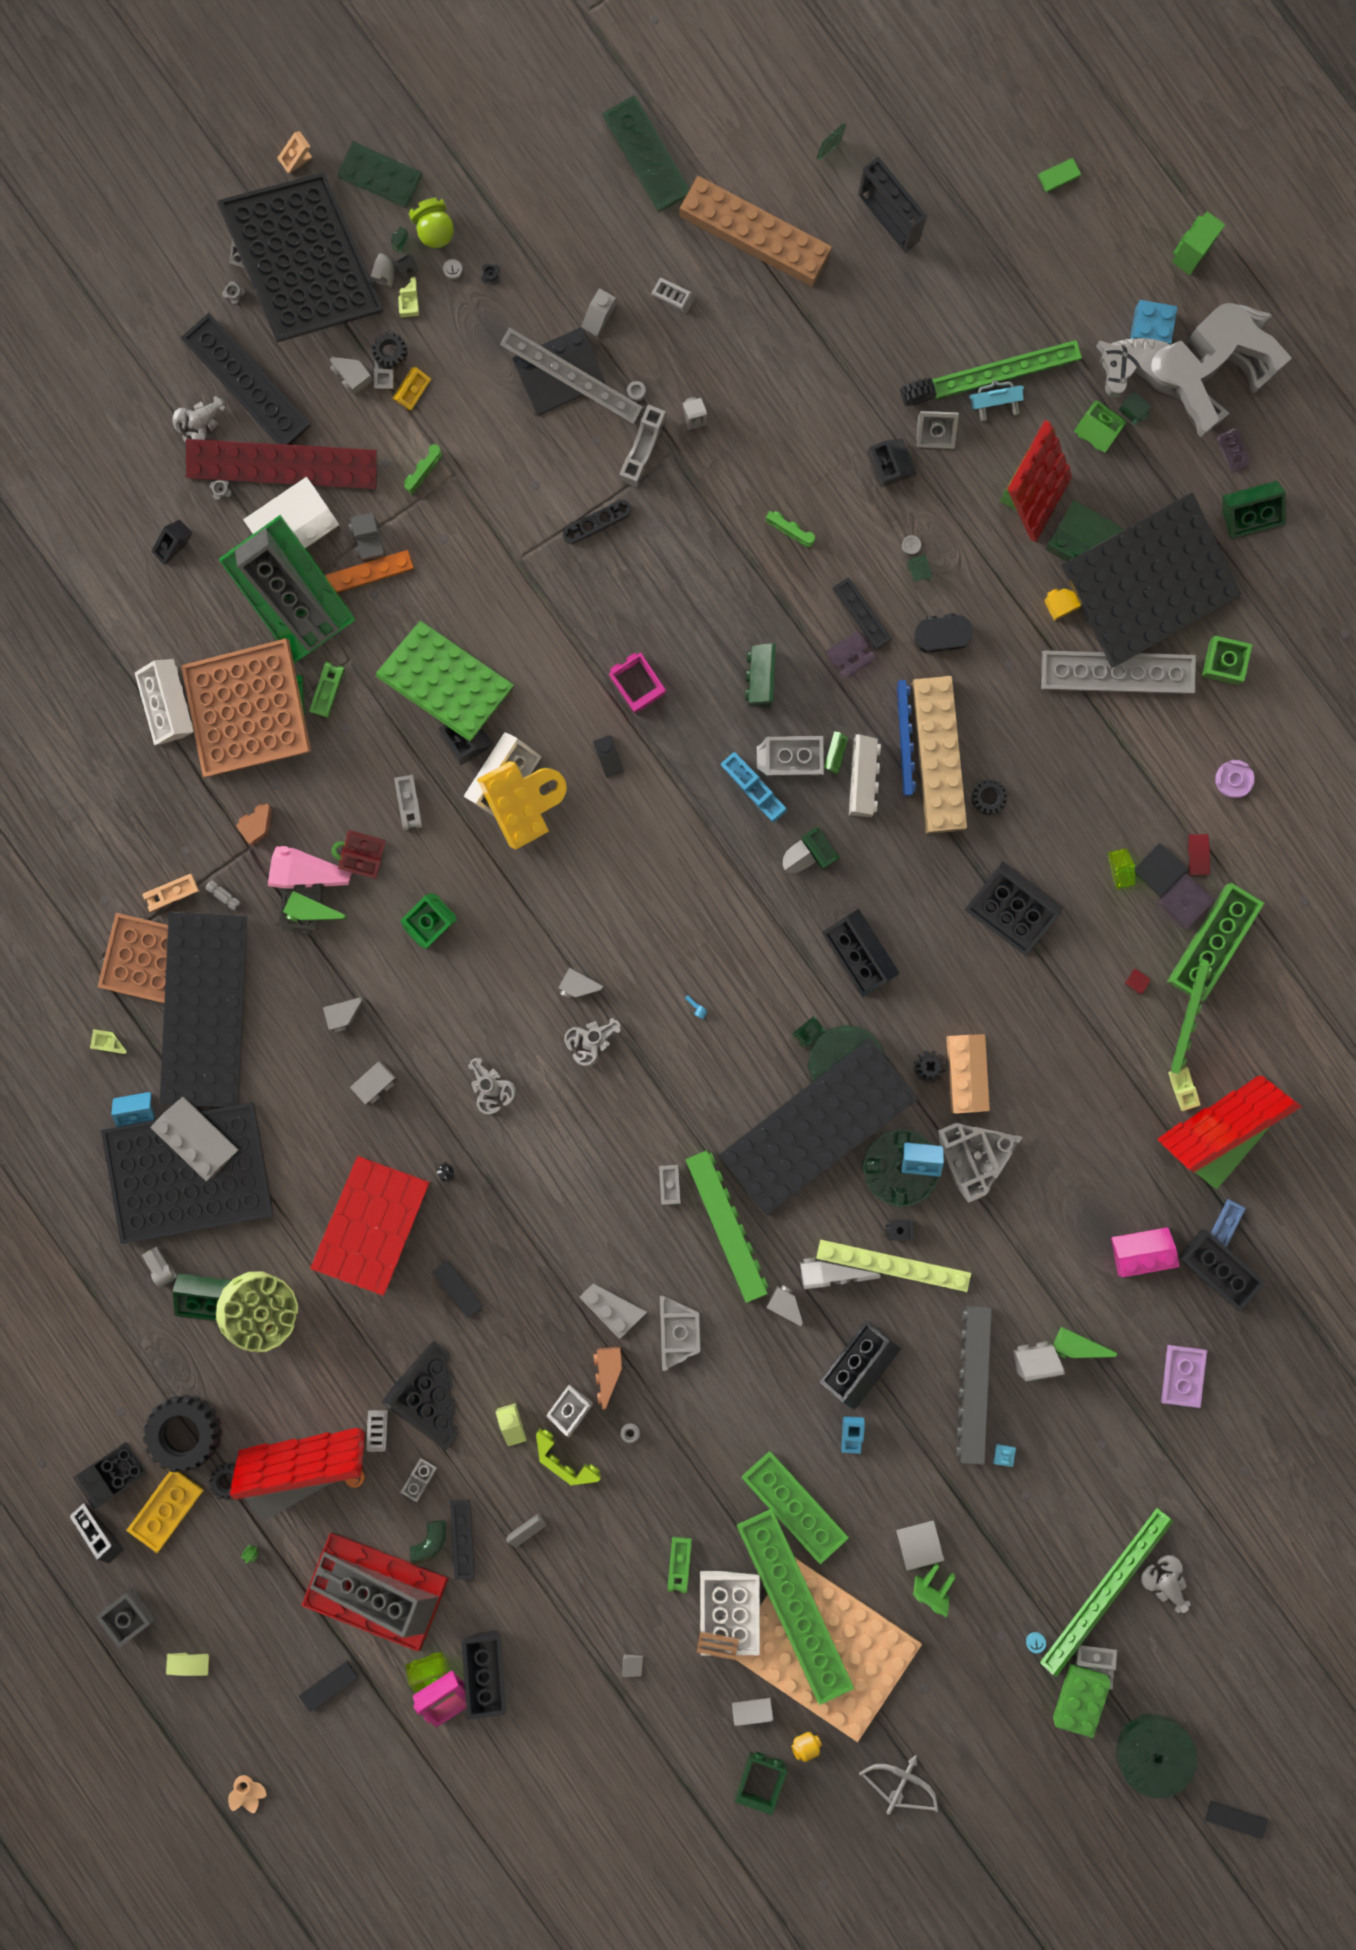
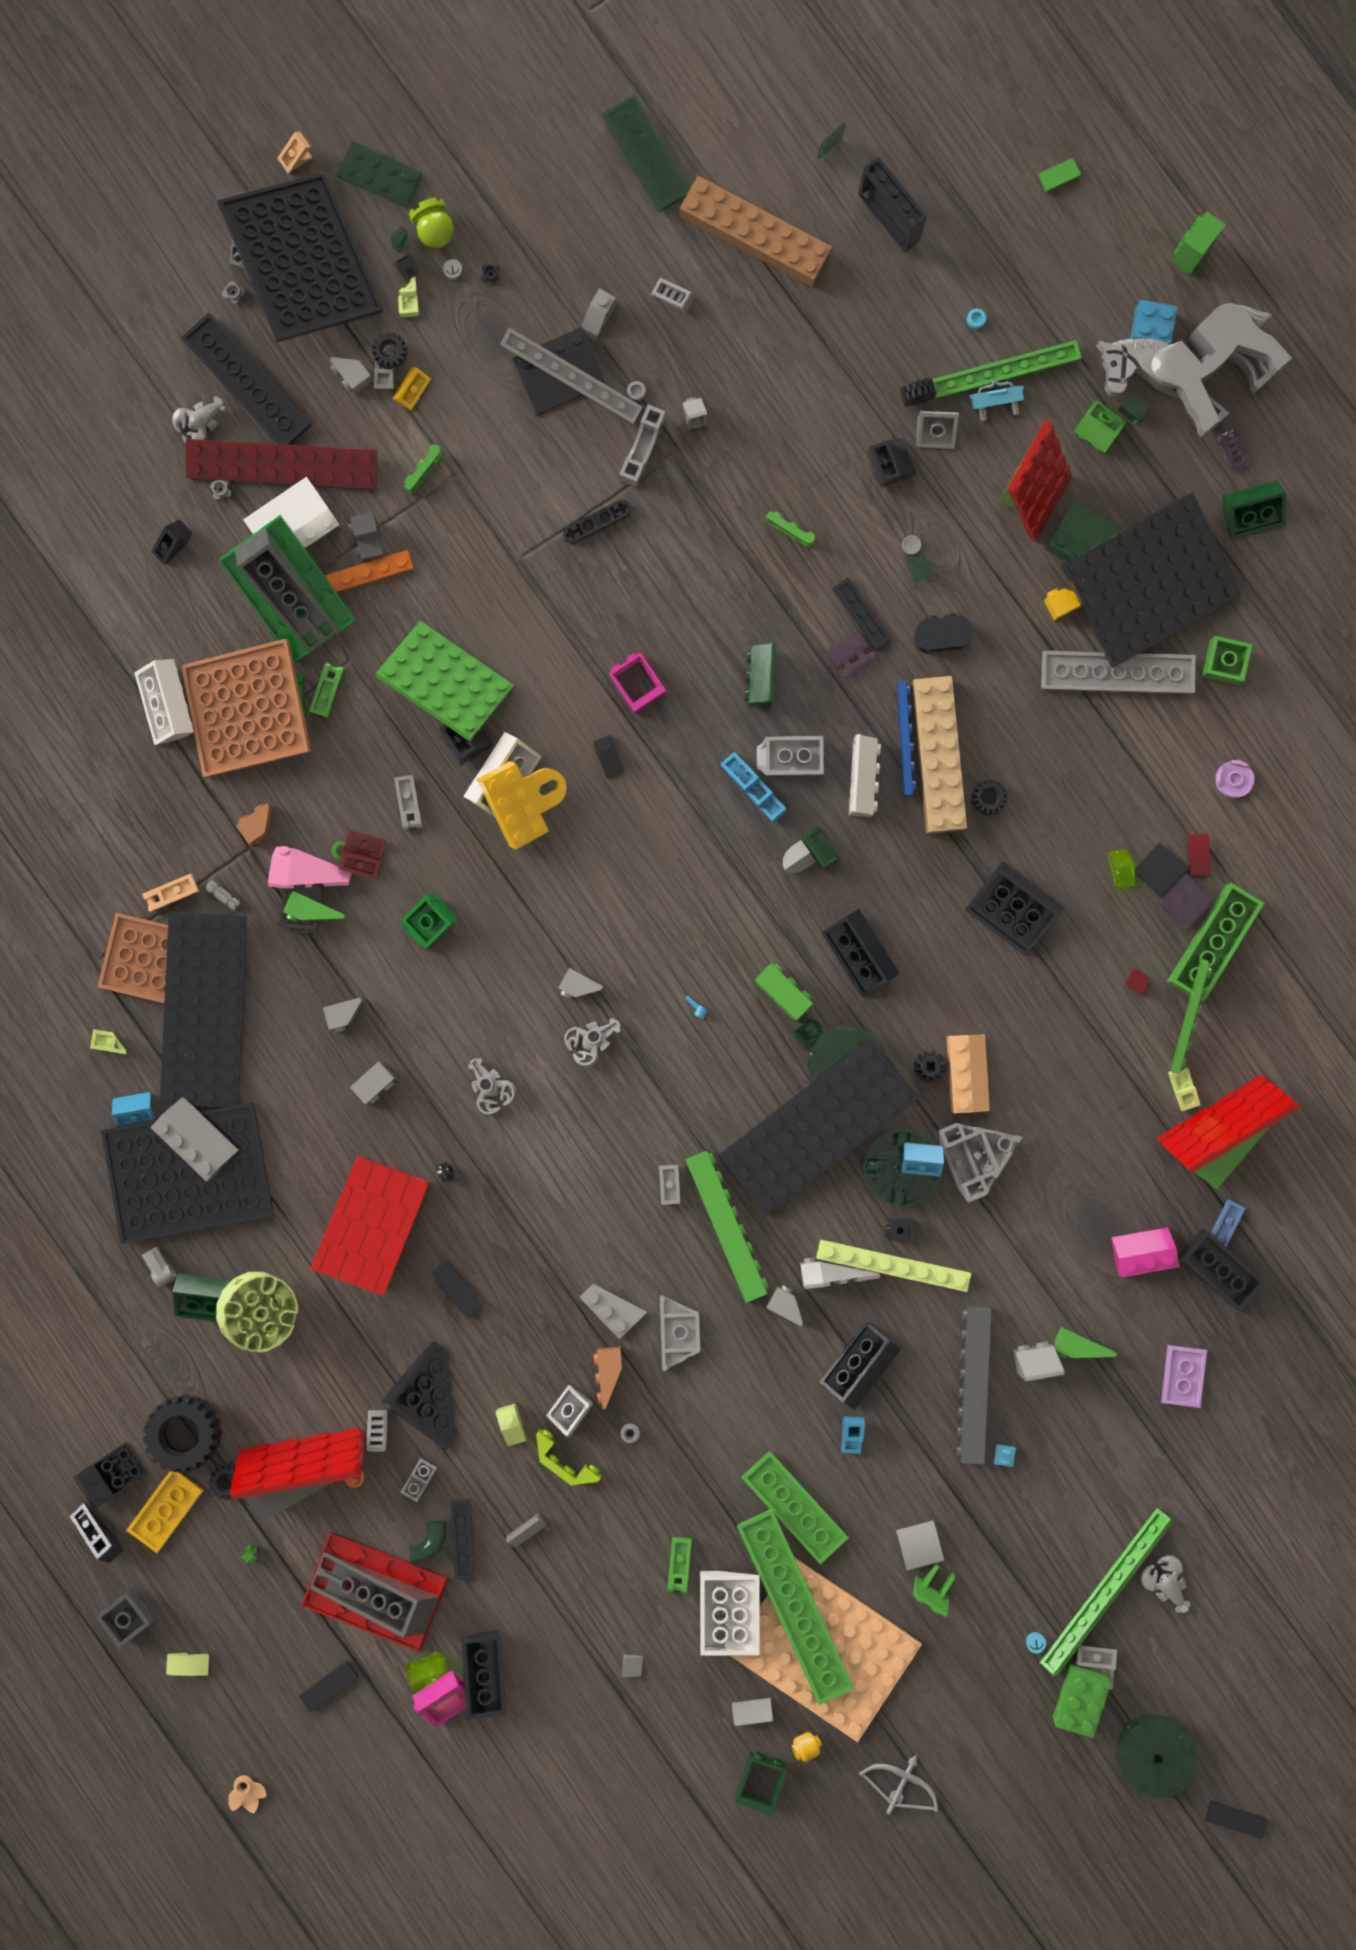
(383, 271): light grey brick -> none
(700, 1649): medium nougat tile -> none
(783, 991): none -> bright green brick
(836, 752): bright green tile -> none
(976, 318): none -> medium azure tile

